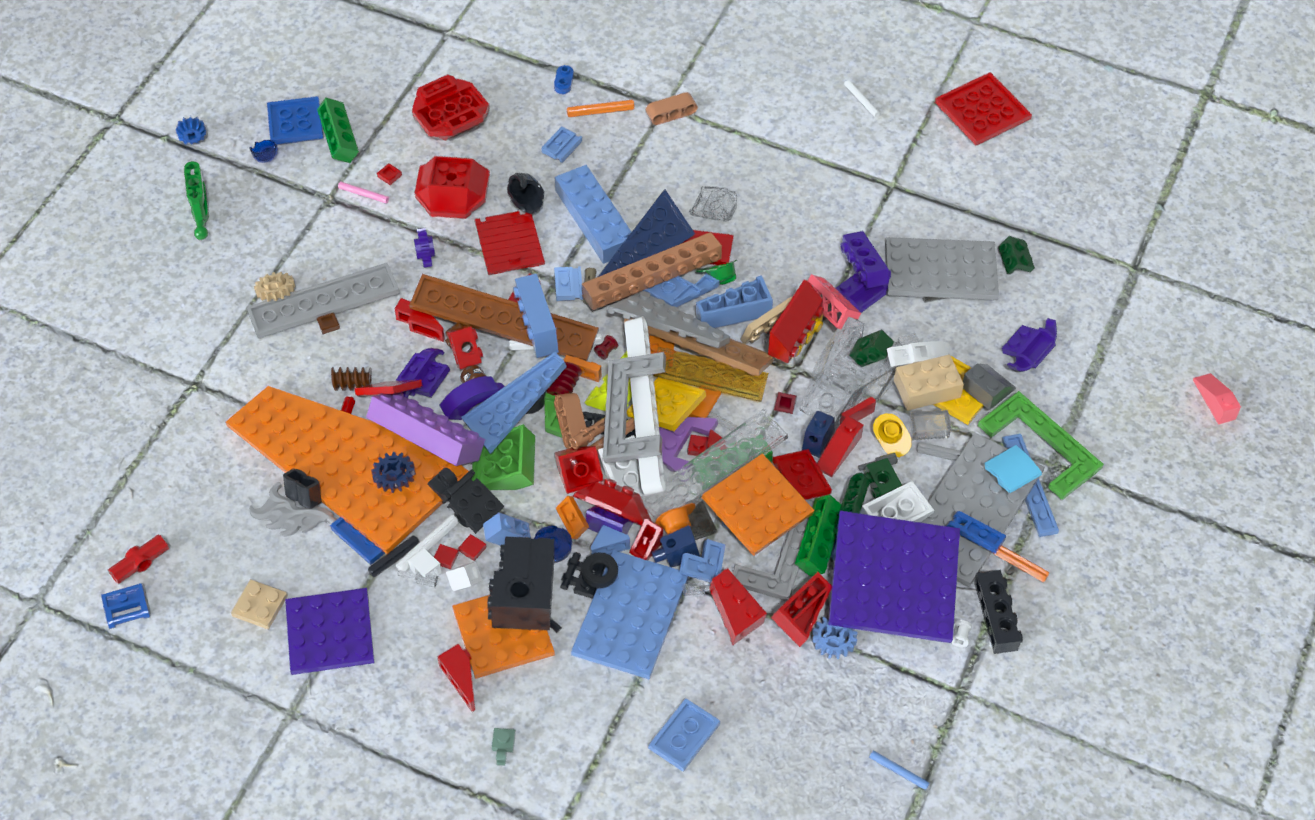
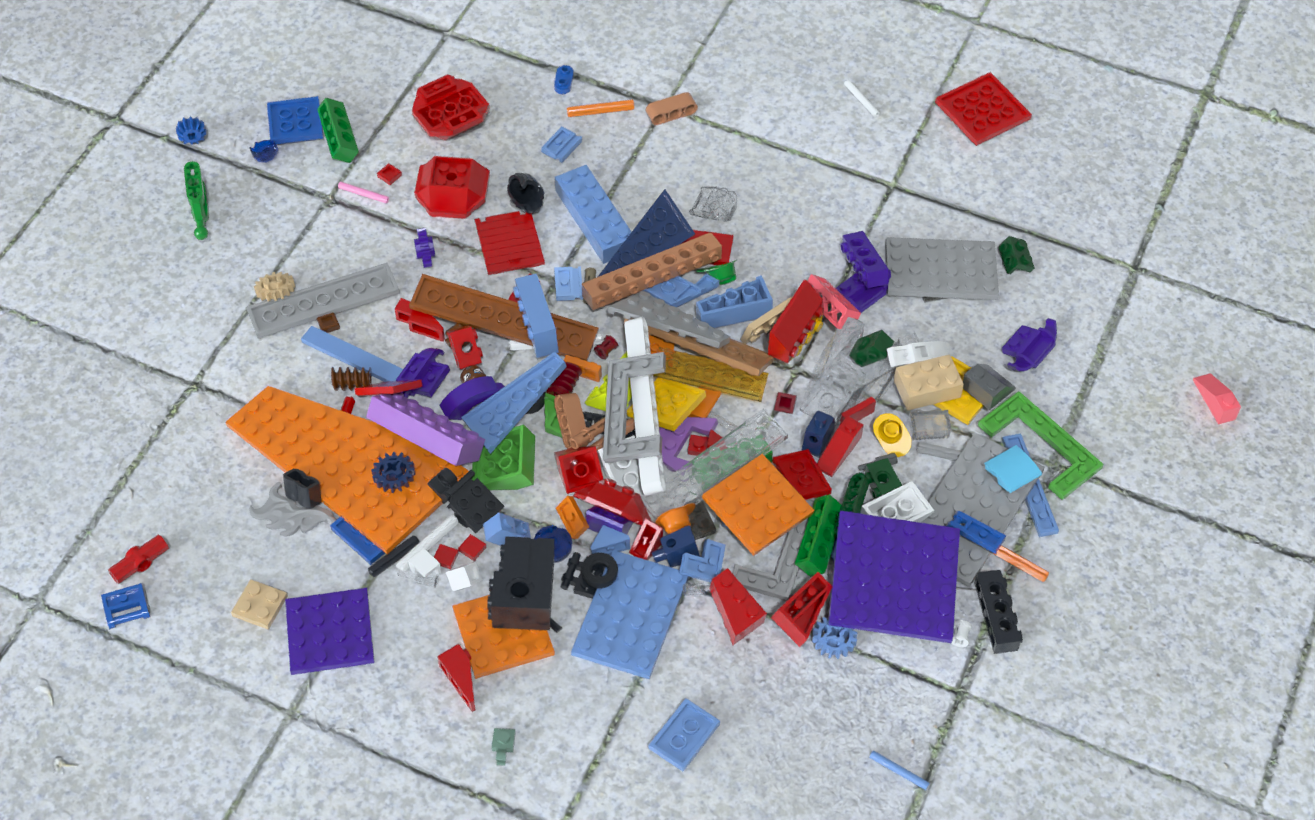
(350, 354): none -> medium blue tile

